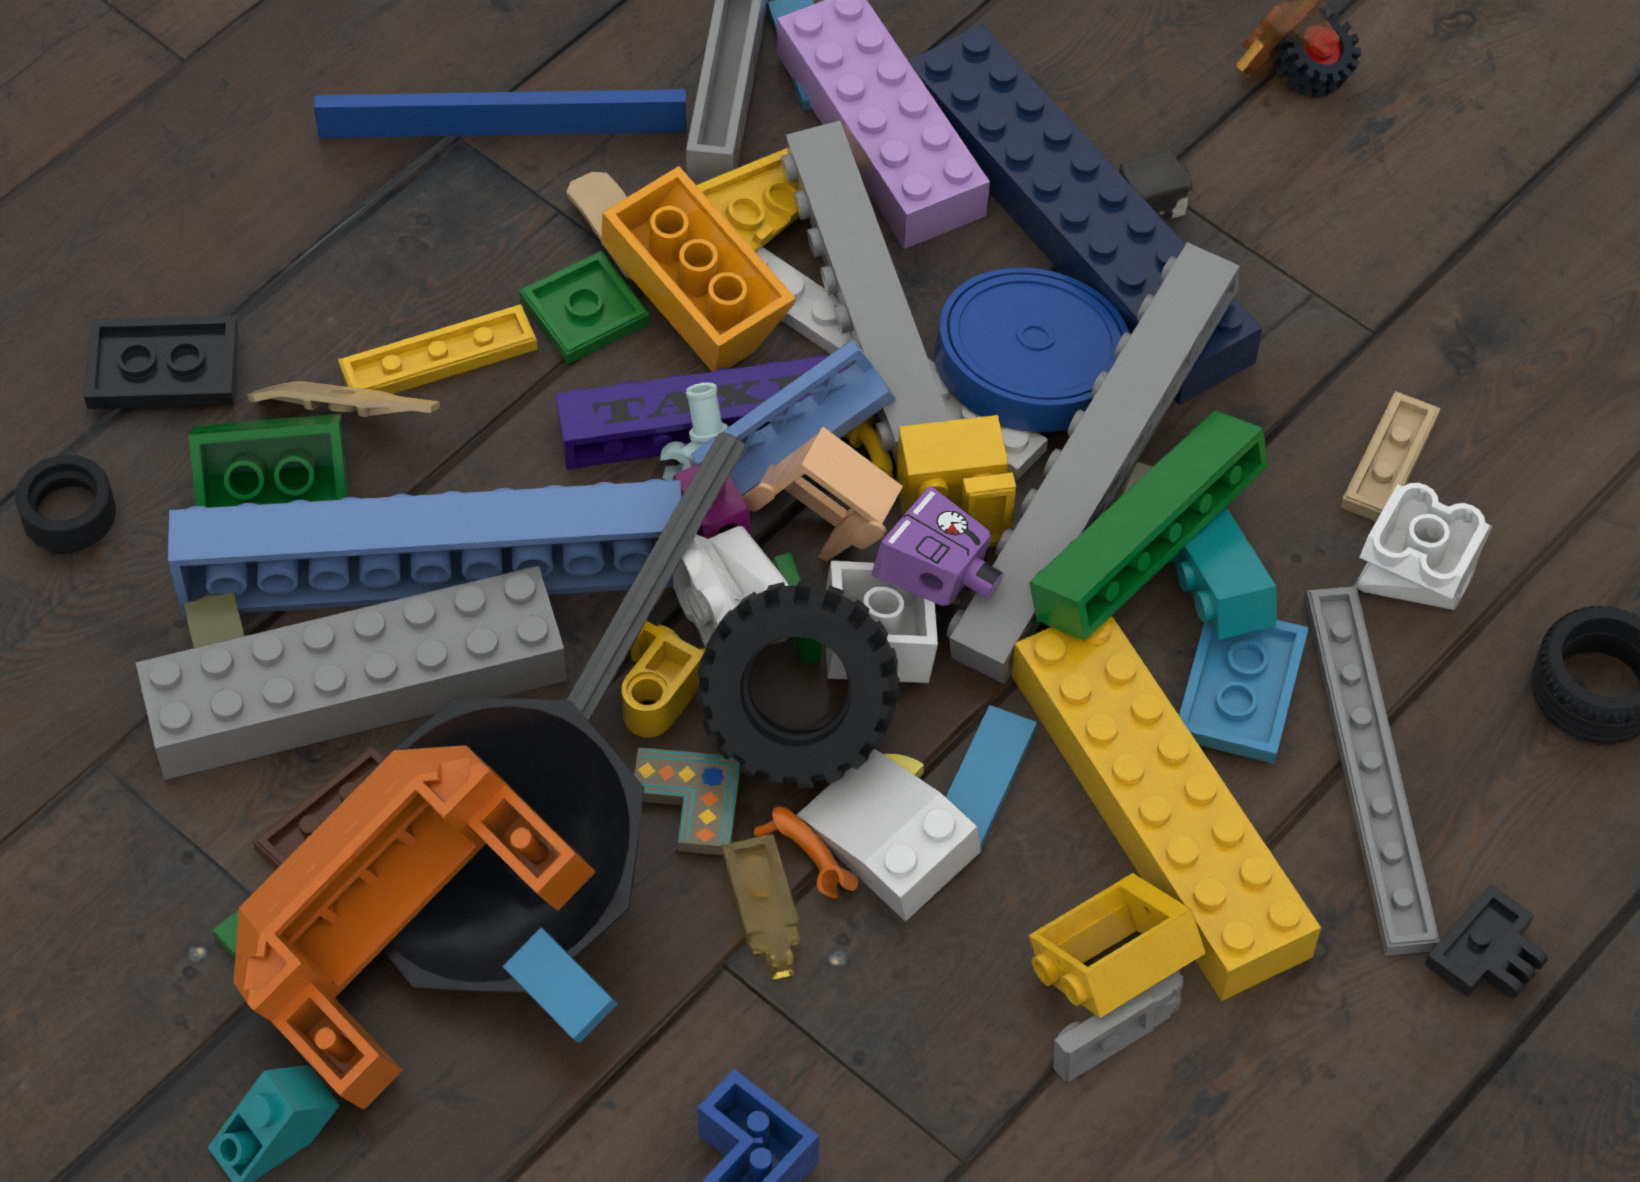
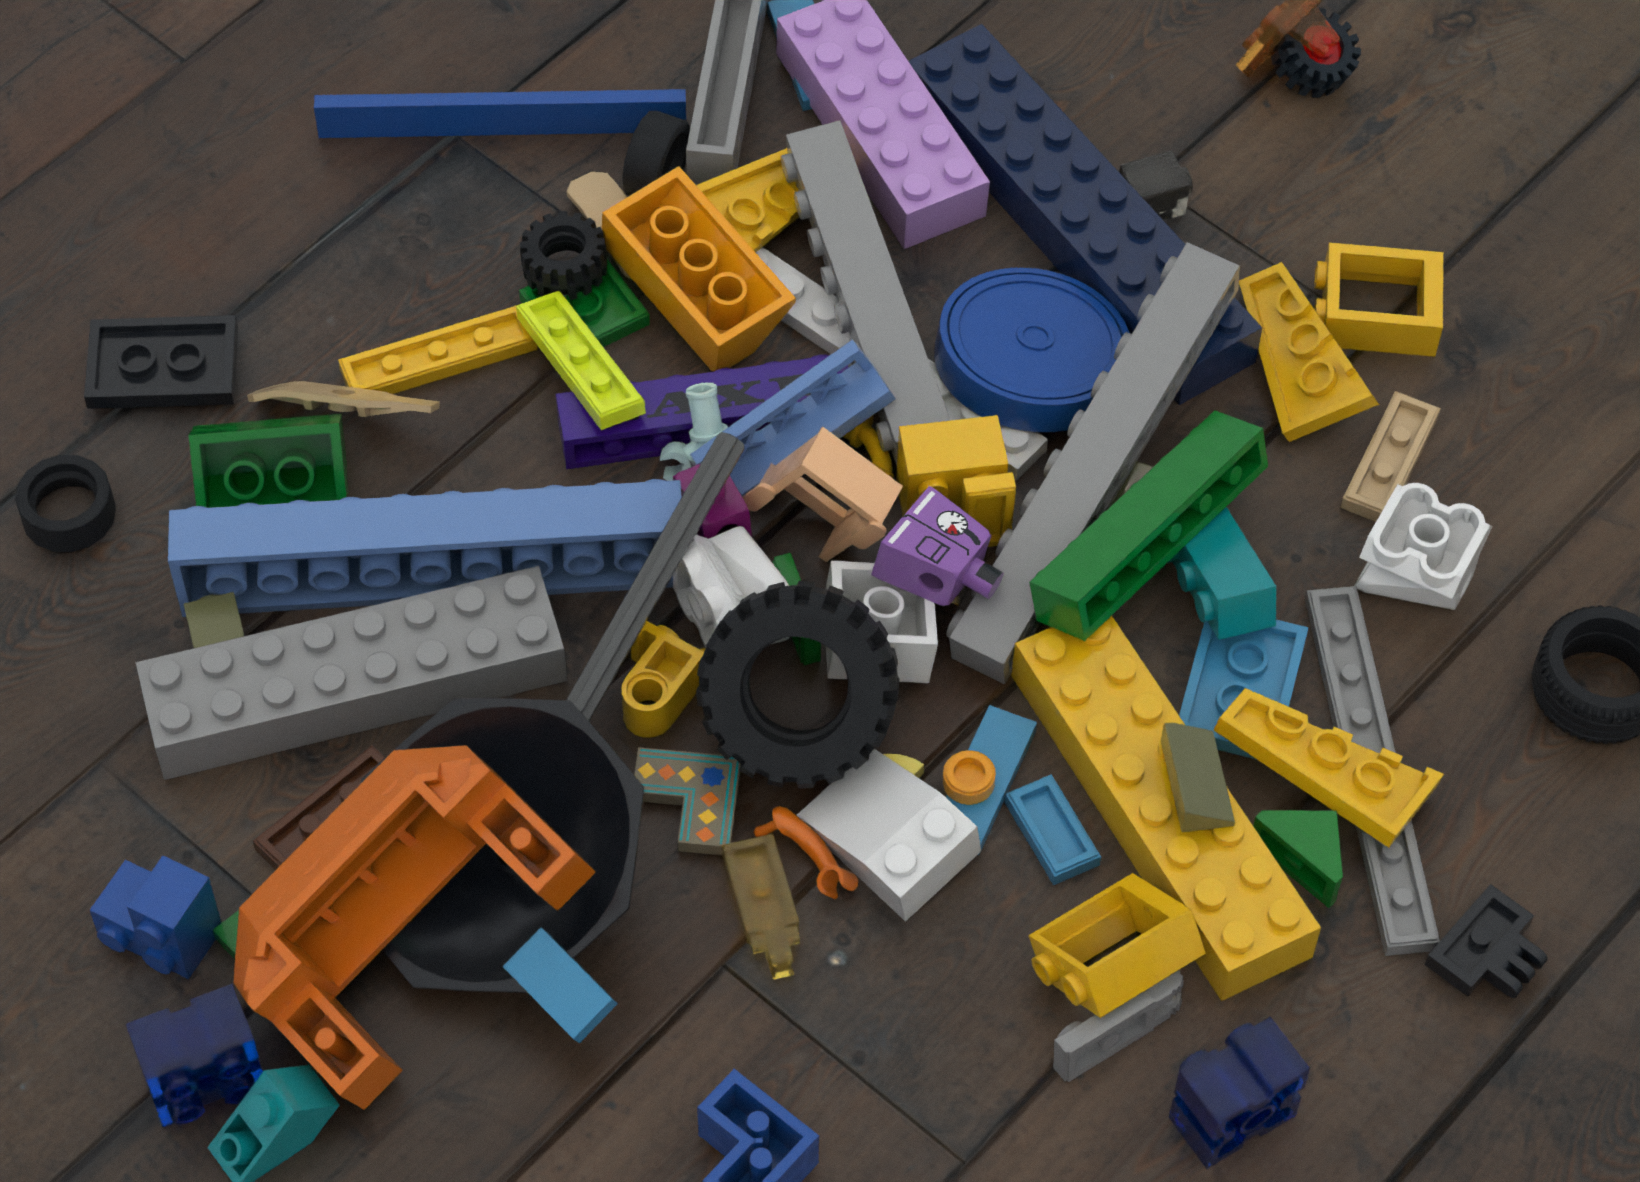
(158, 915): none -> blue brick
(196, 1055): none -> clear blue brick
(559, 235): none -> black tyre
(580, 360): none -> neon yellow tile
(654, 150): none -> black tyre
(969, 777): none -> light orange tile
(1052, 829): none -> dark azure tile
(1196, 778): none -> olive slope
(1237, 1091): none -> clear blue brick
(1301, 359): none -> yellow wing
(1305, 848): none -> green slope
(1346, 777): none -> yellow wing
(1382, 330): none -> yellow window

